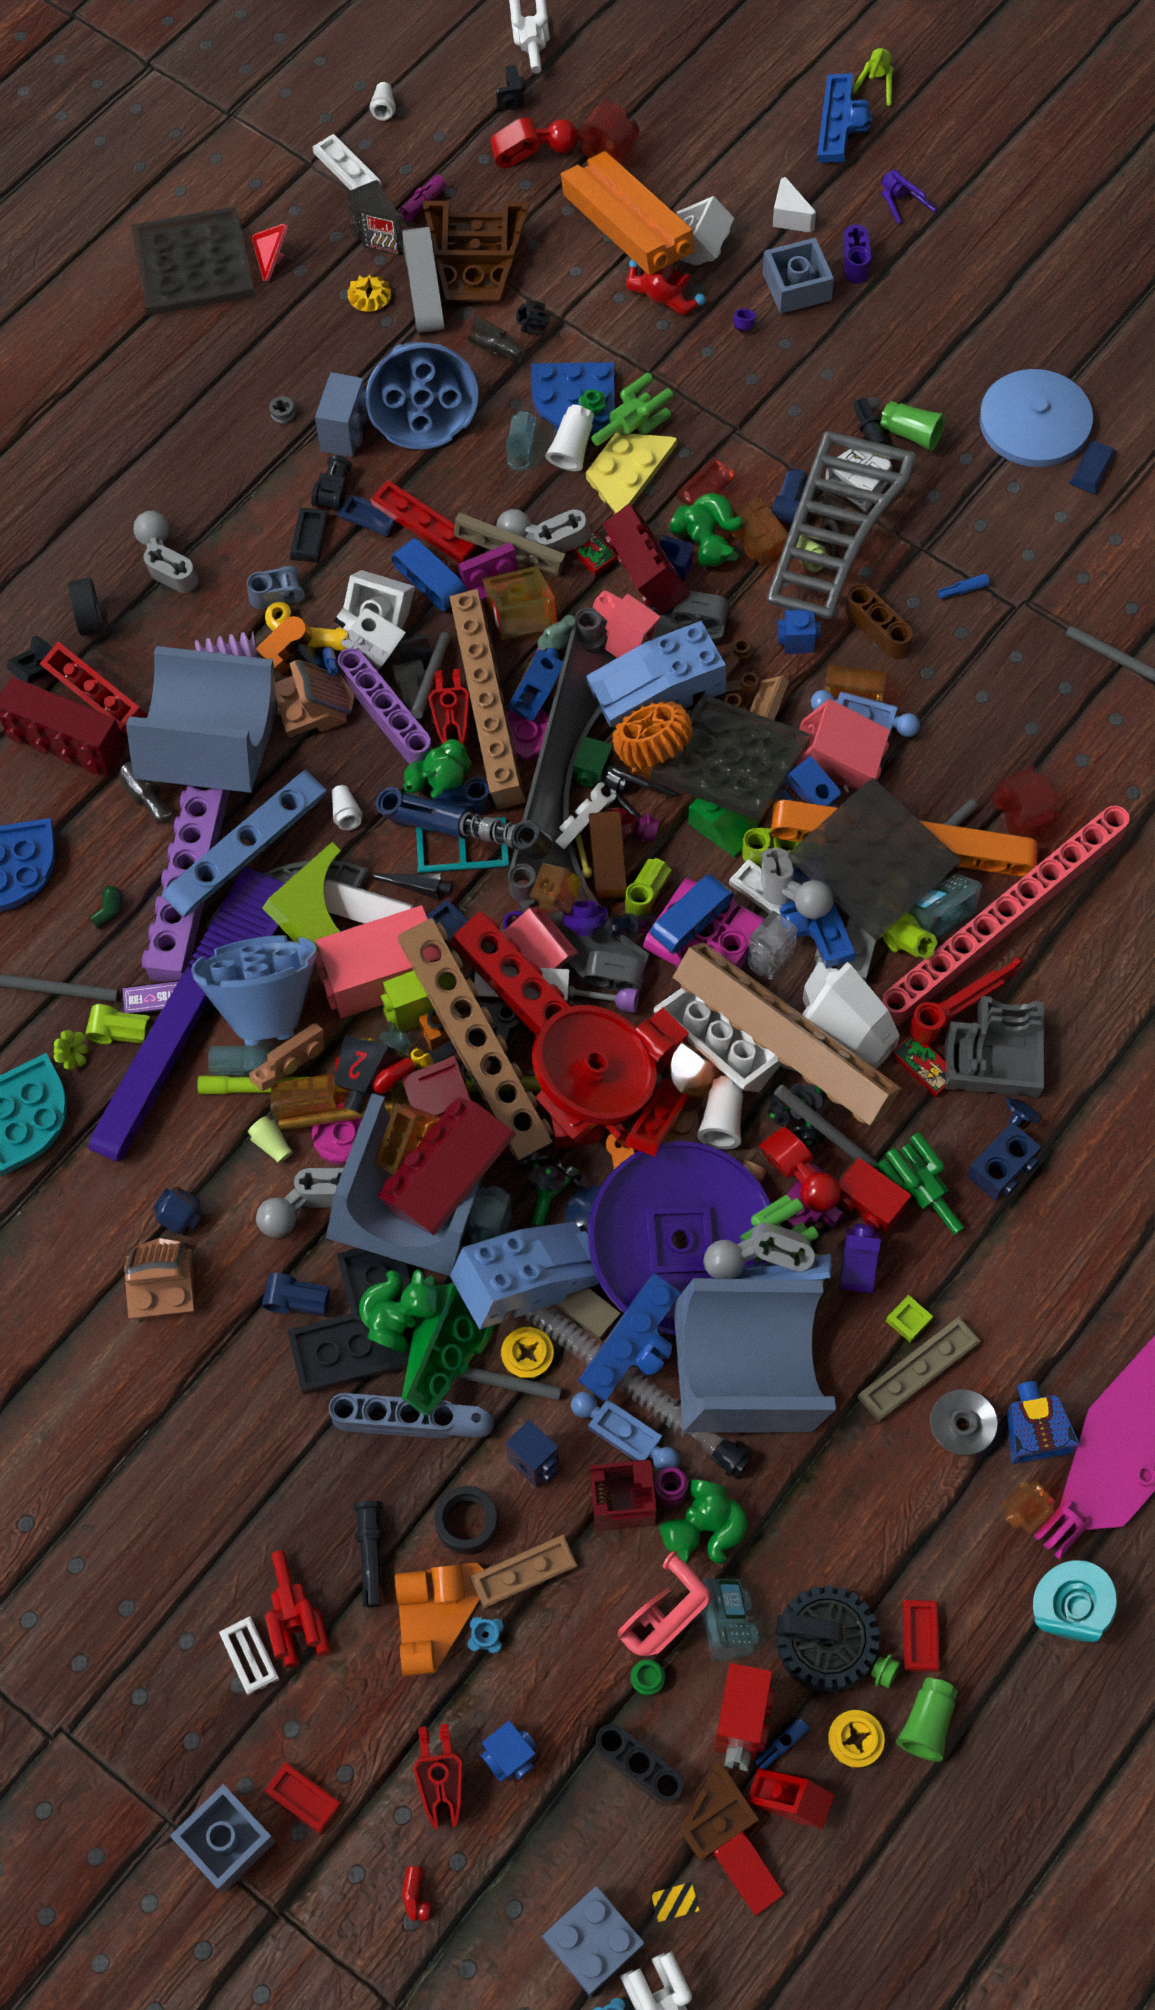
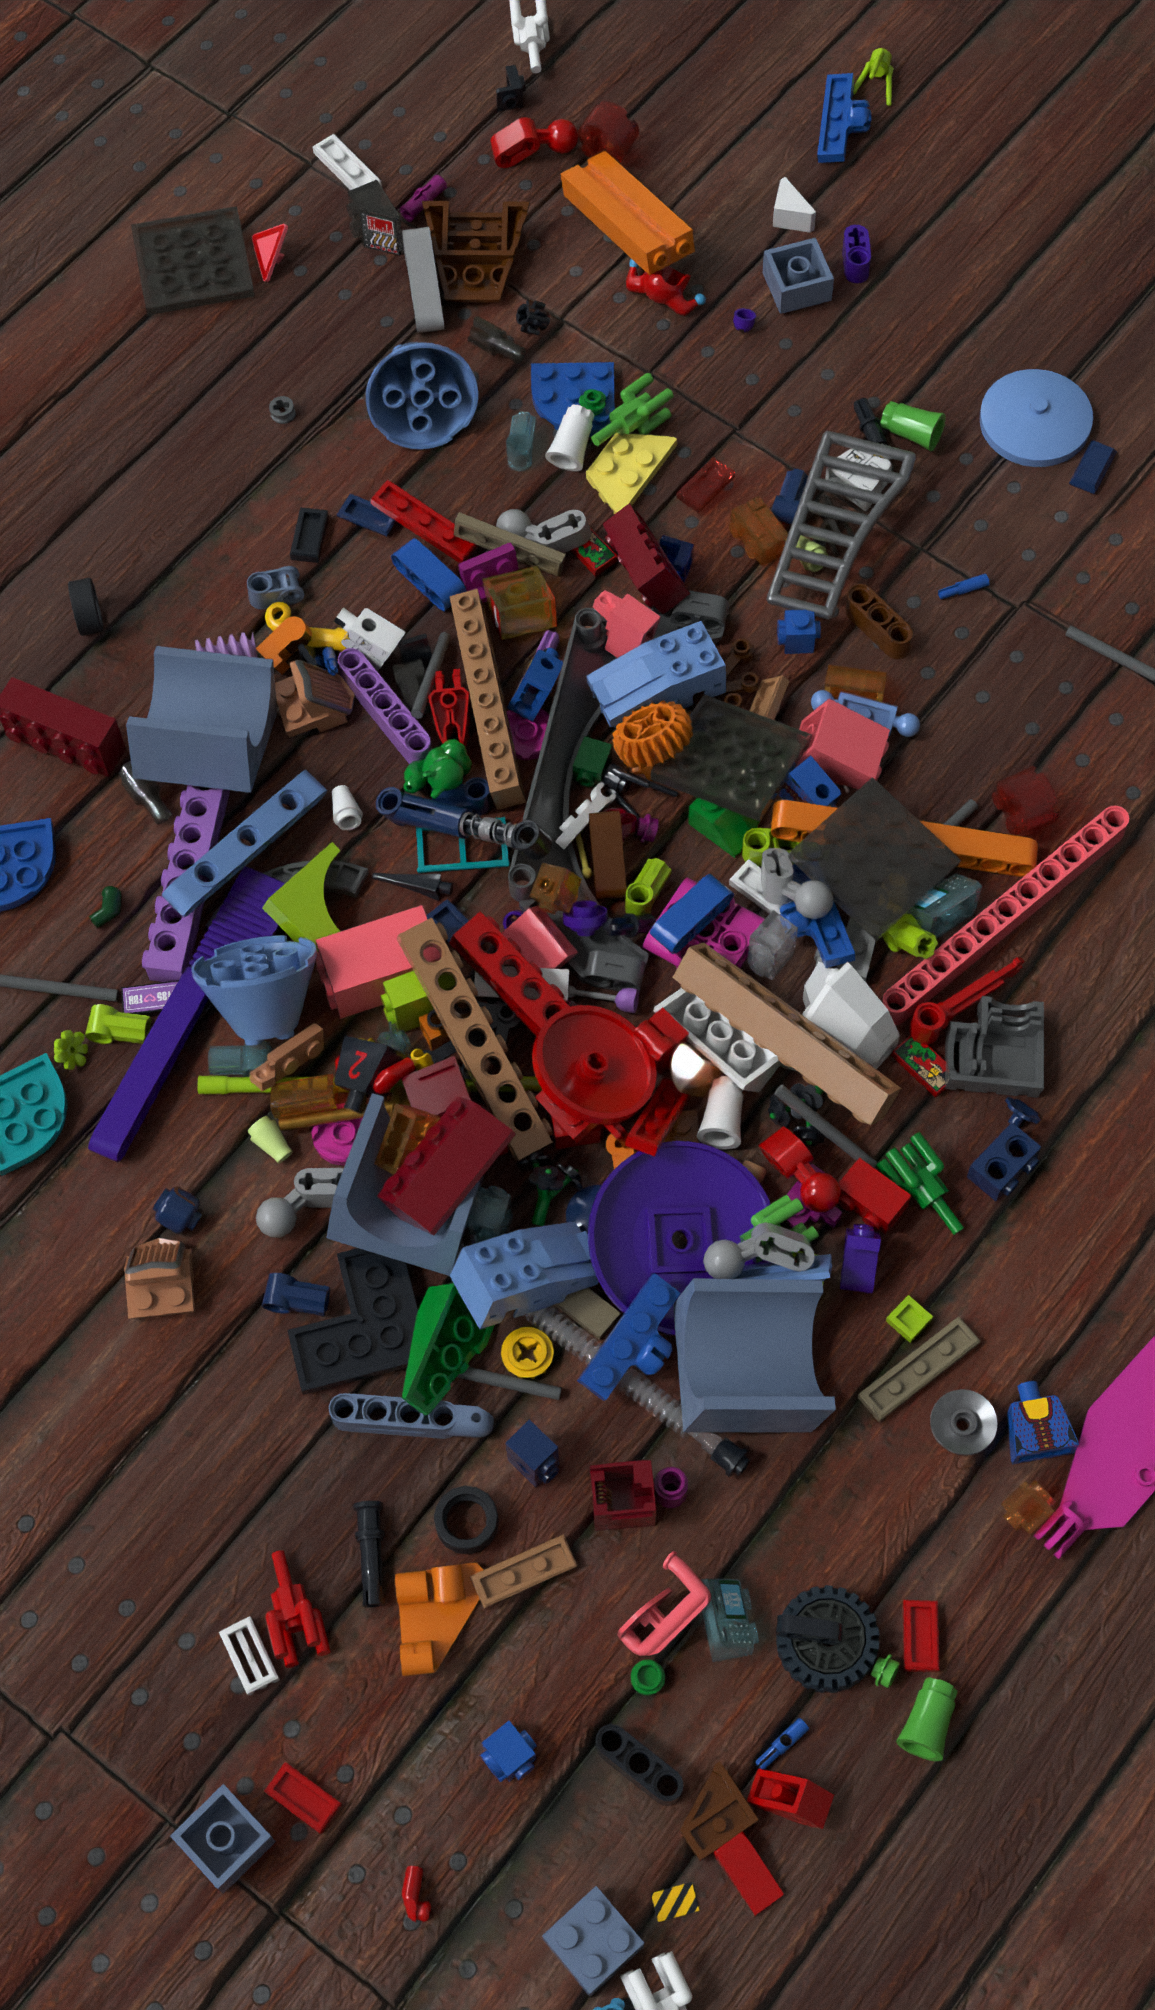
(27, 665): black bracket -> none
(90, 686): red brick -> none
(163, 563): light grey beam -> none
(331, 486): black connector -> none
(342, 415): sand blue brick -> none
(359, 903): white tile -> none
(378, 298): yellow gear -> none
(379, 594): white slope -> none
(382, 103): white cone -> none
(390, 1318): green animal -> none
(439, 1773): red hinge -> none
(480, 1626): dark azure plate -> none
(557, 635): sand green piece -> none
(624, 1431): medium blue plate -> none
(700, 523): green animal -> none
(708, 1513): green animal -> none
(710, 227): white slope -> none
(742, 1715): red piece -> none
(863, 1724): yellow gear -> none
(898, 186): dark purple plant -> none
(1075, 1601): hat -> none

